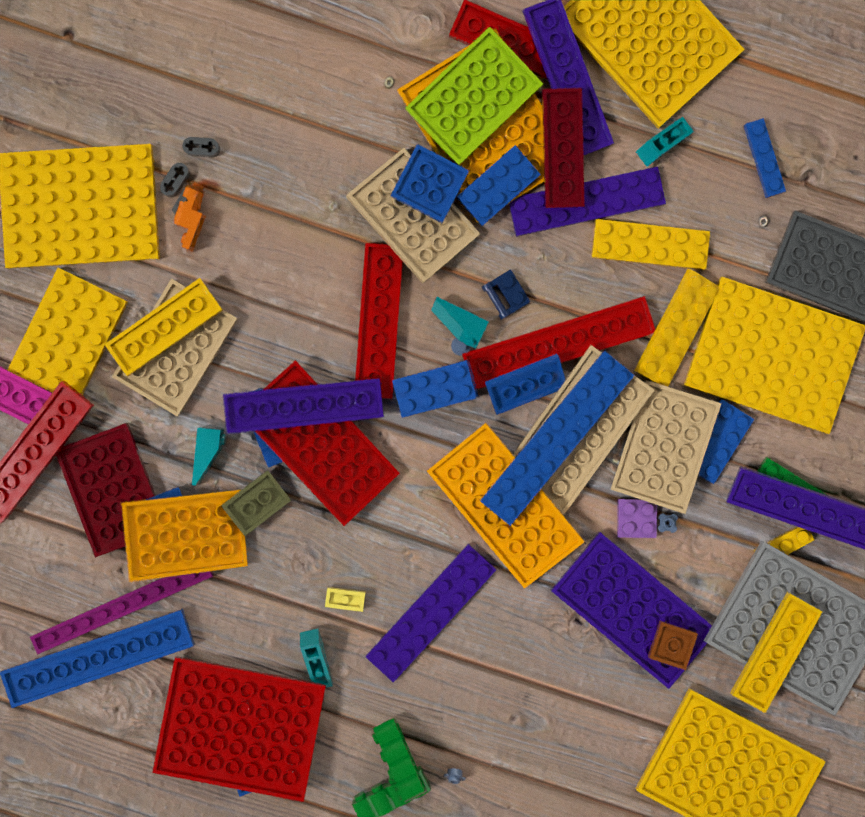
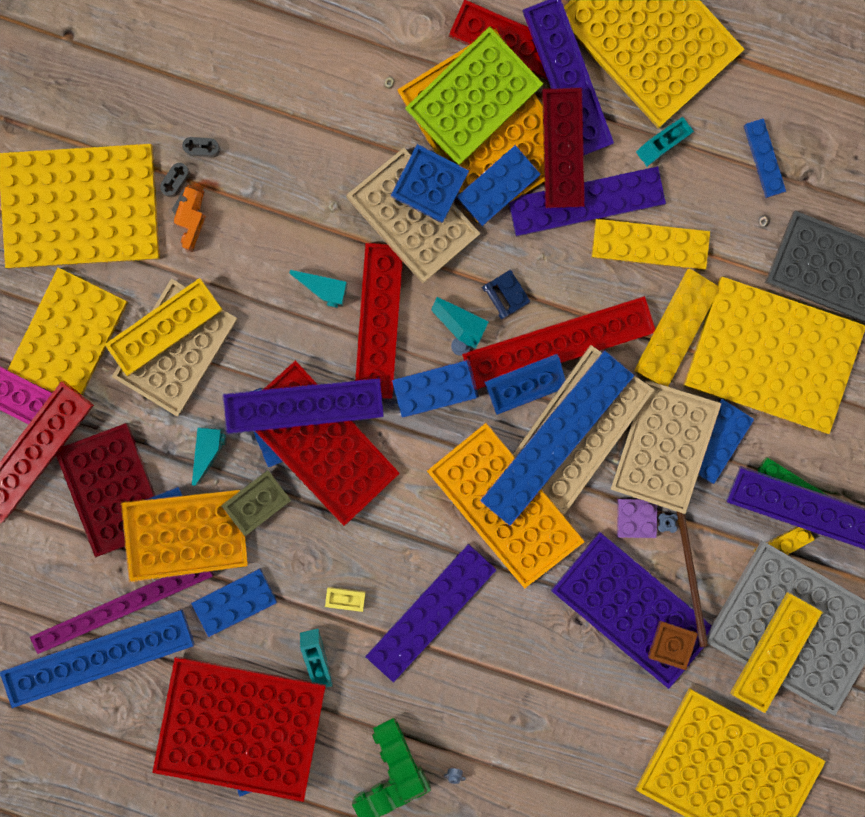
(234, 602): none -> blue plate
(327, 289): none -> teal slope
(692, 580): none -> reddish brown piece

